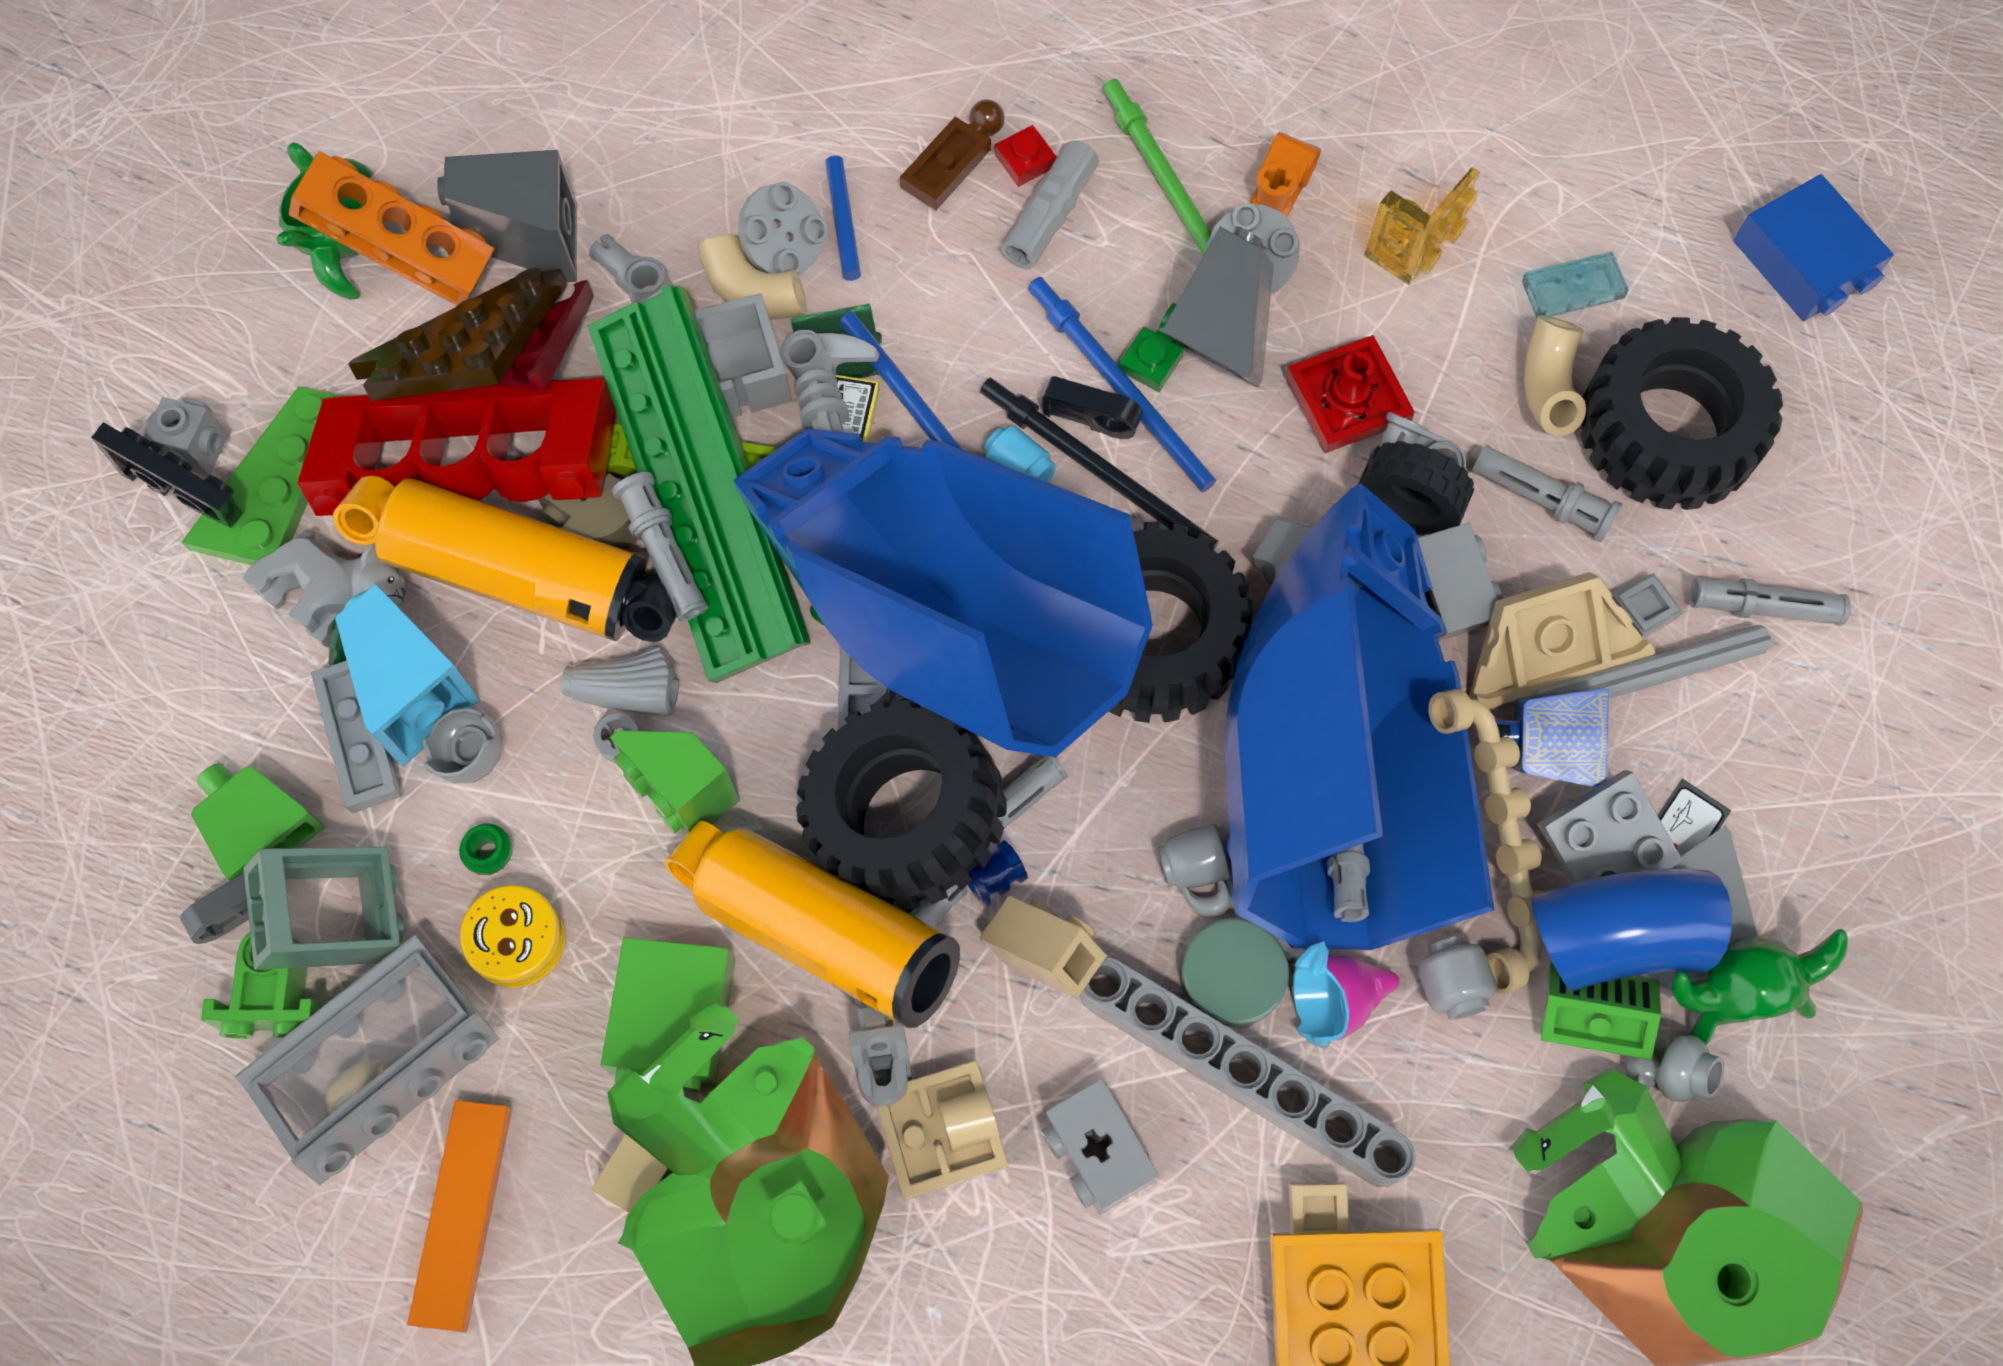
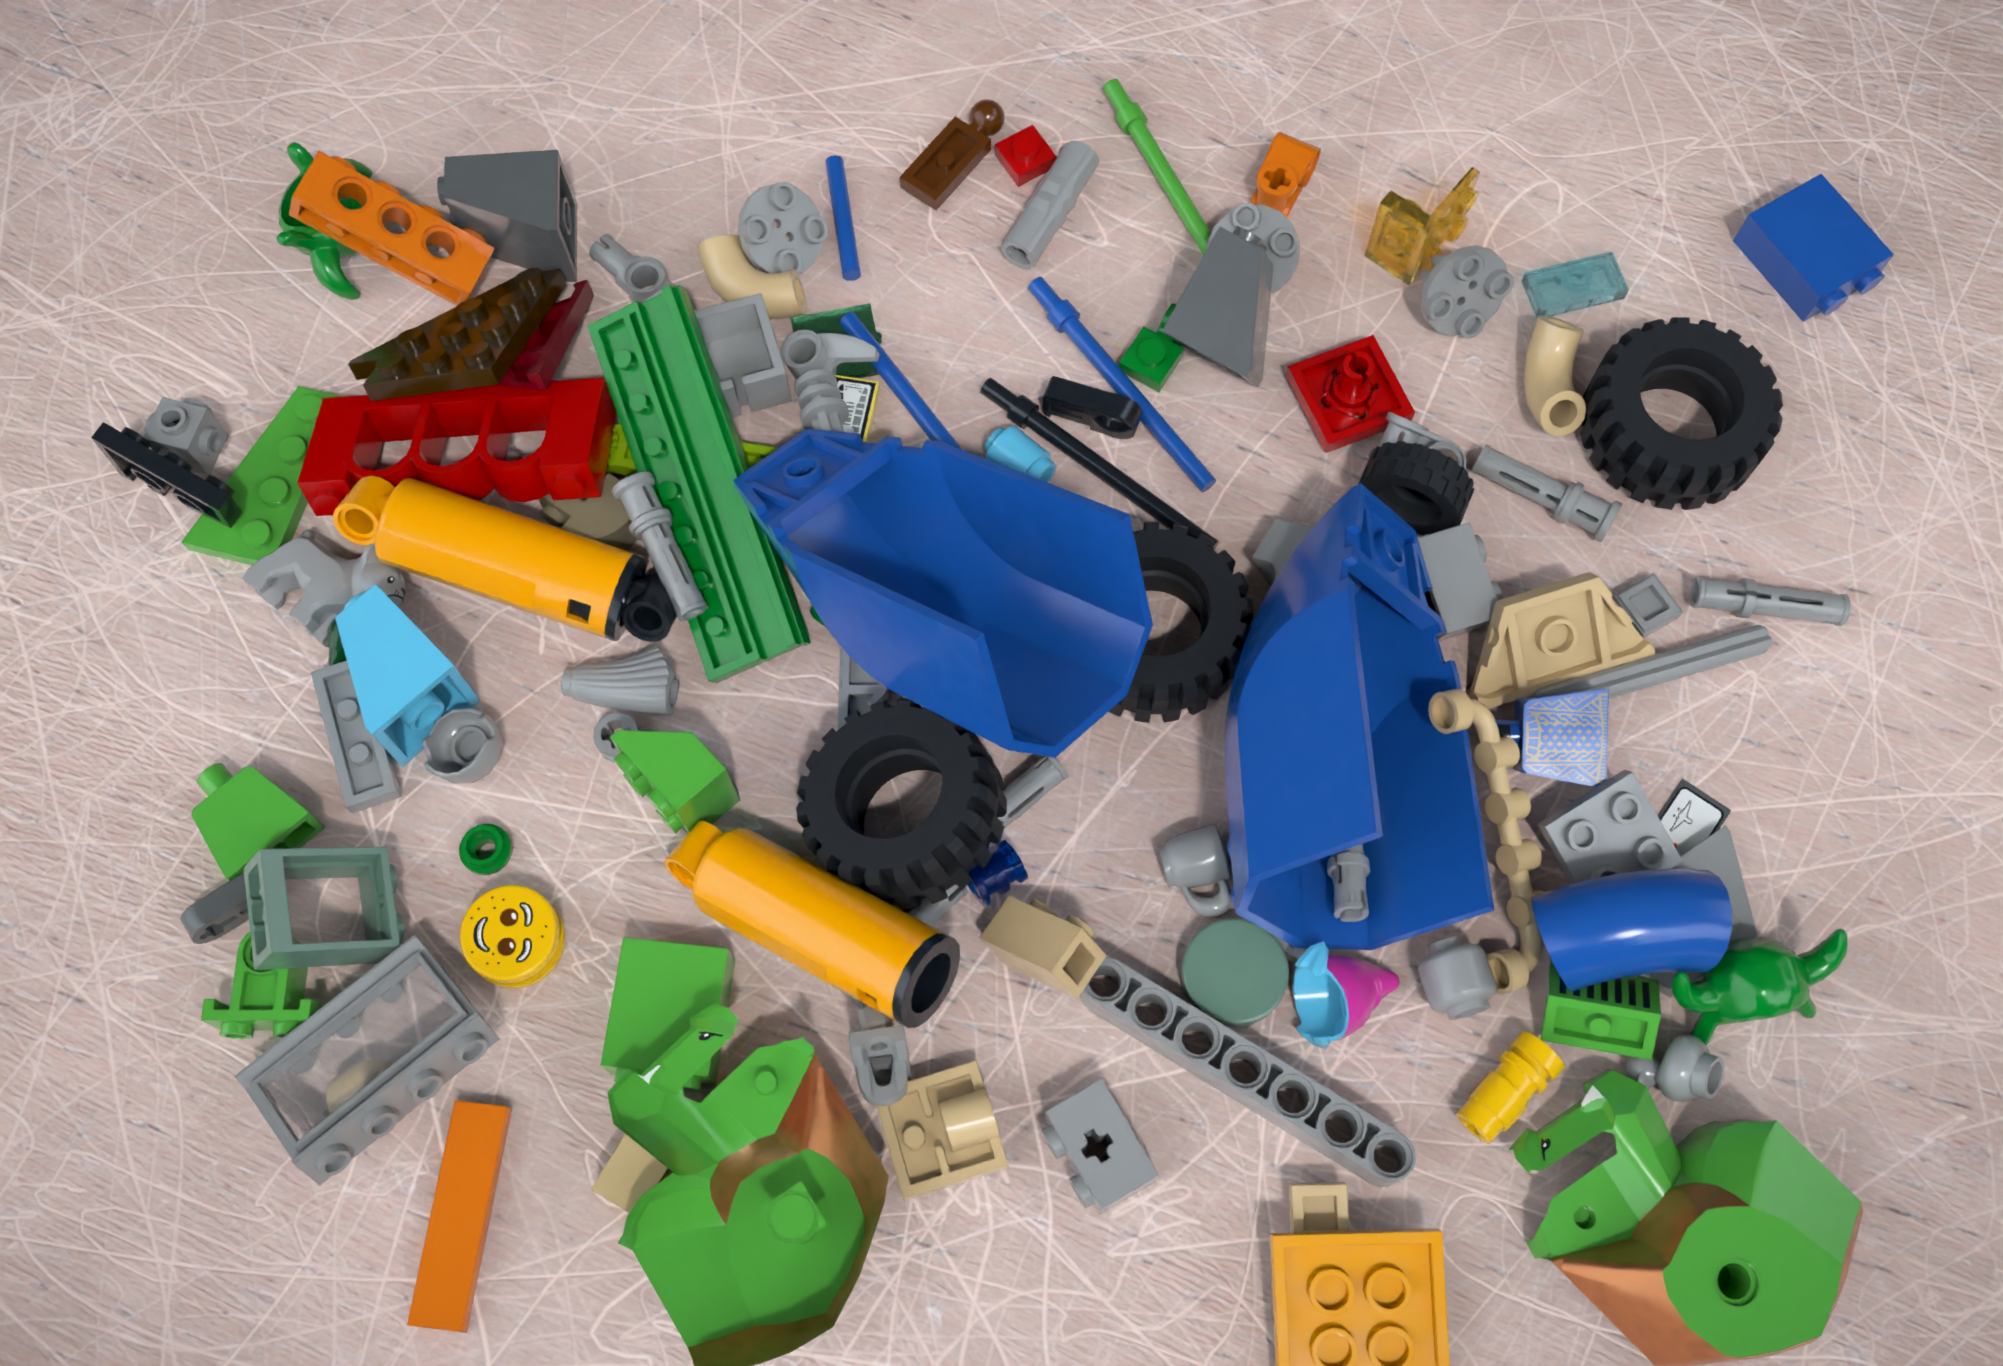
(1464, 290): none -> light grey plate
(1505, 1092): none -> yellow axle

